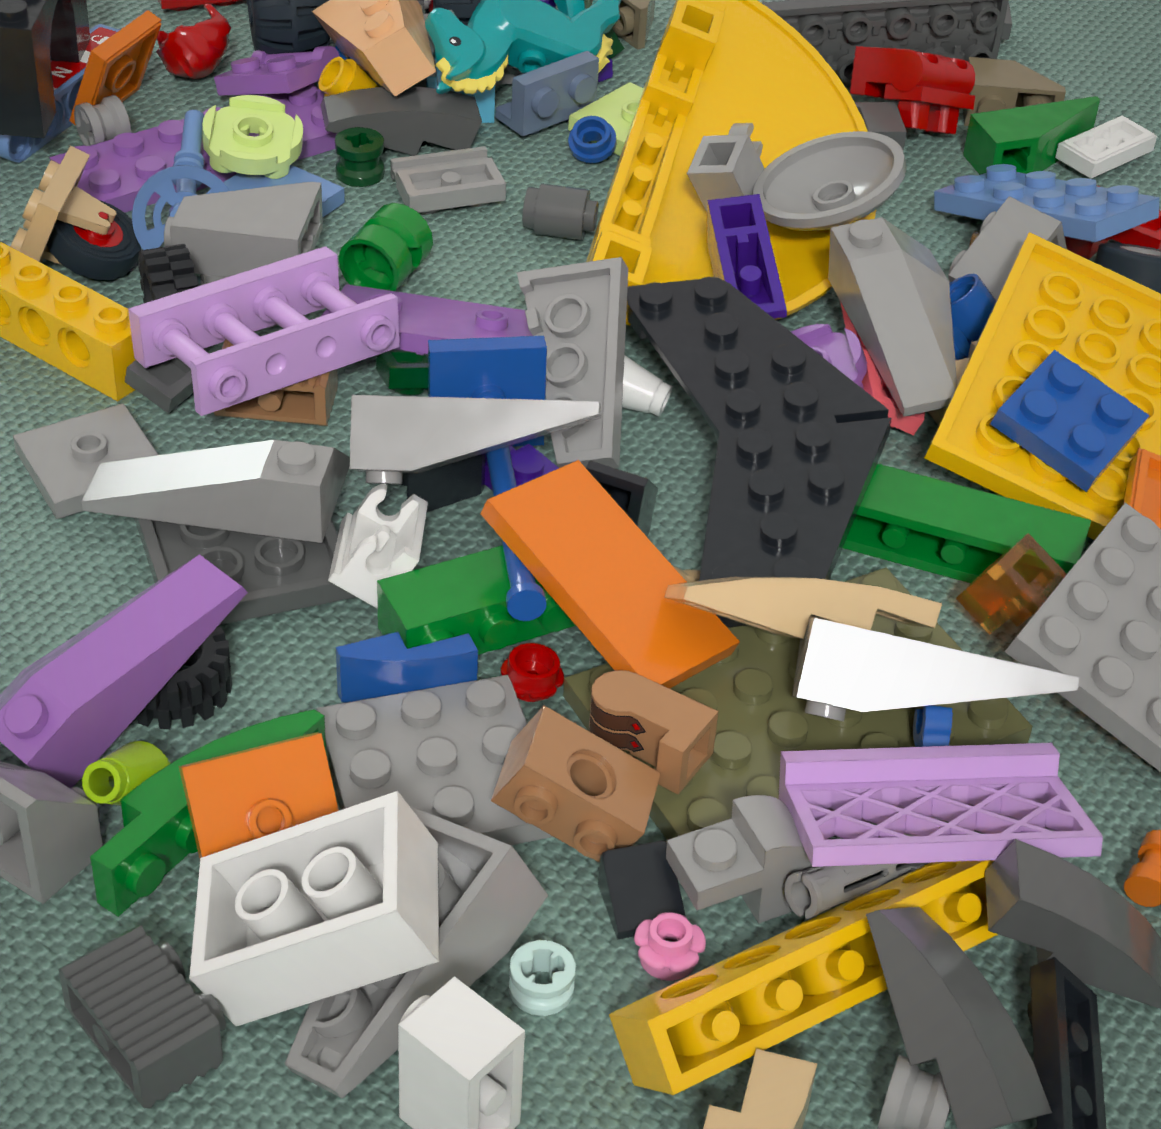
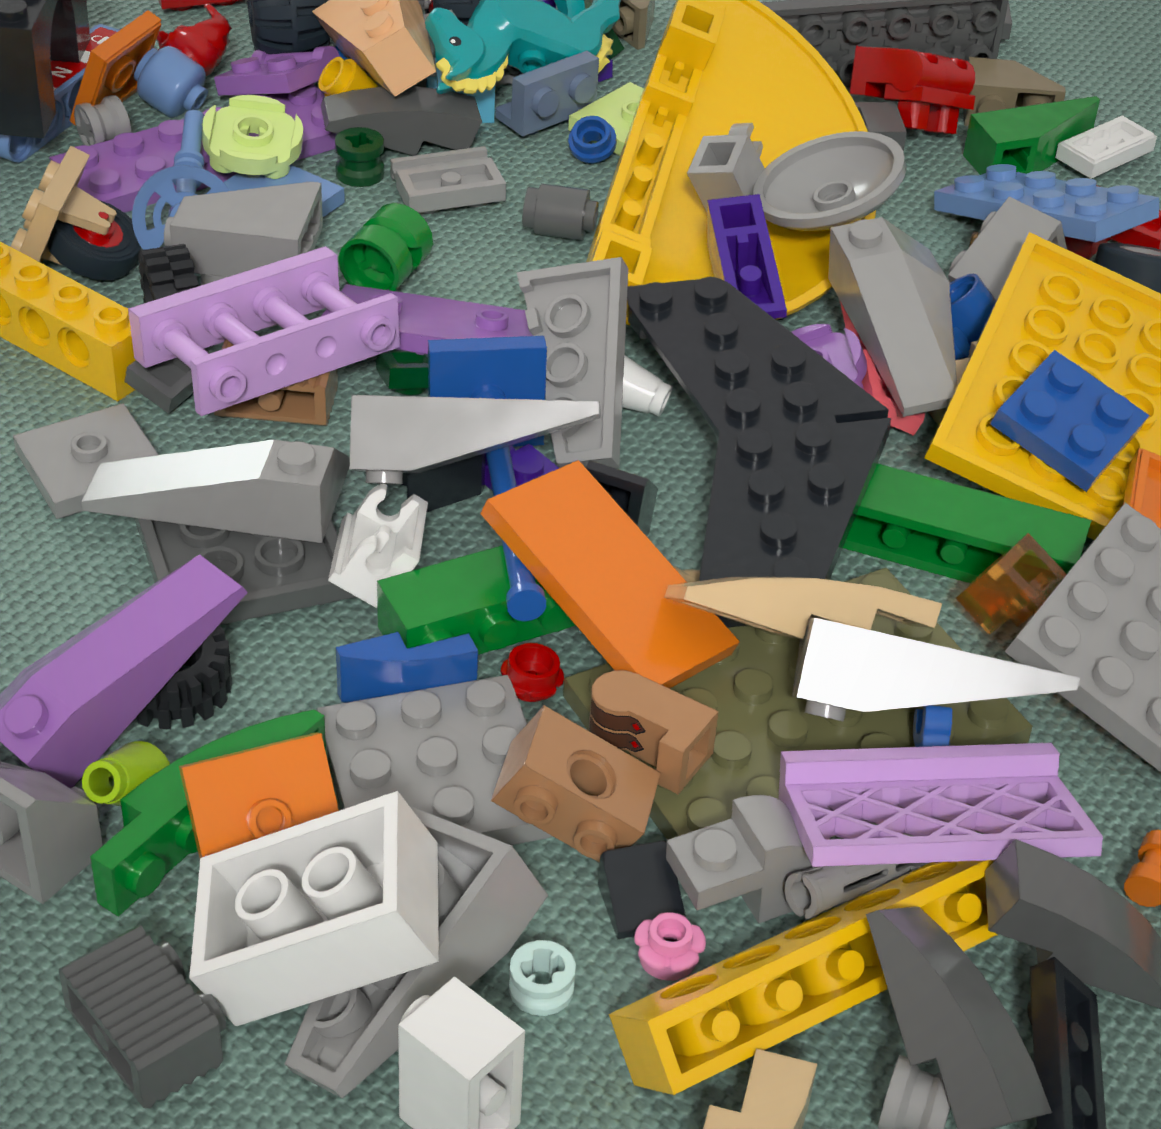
(170, 81): none -> medium blue head

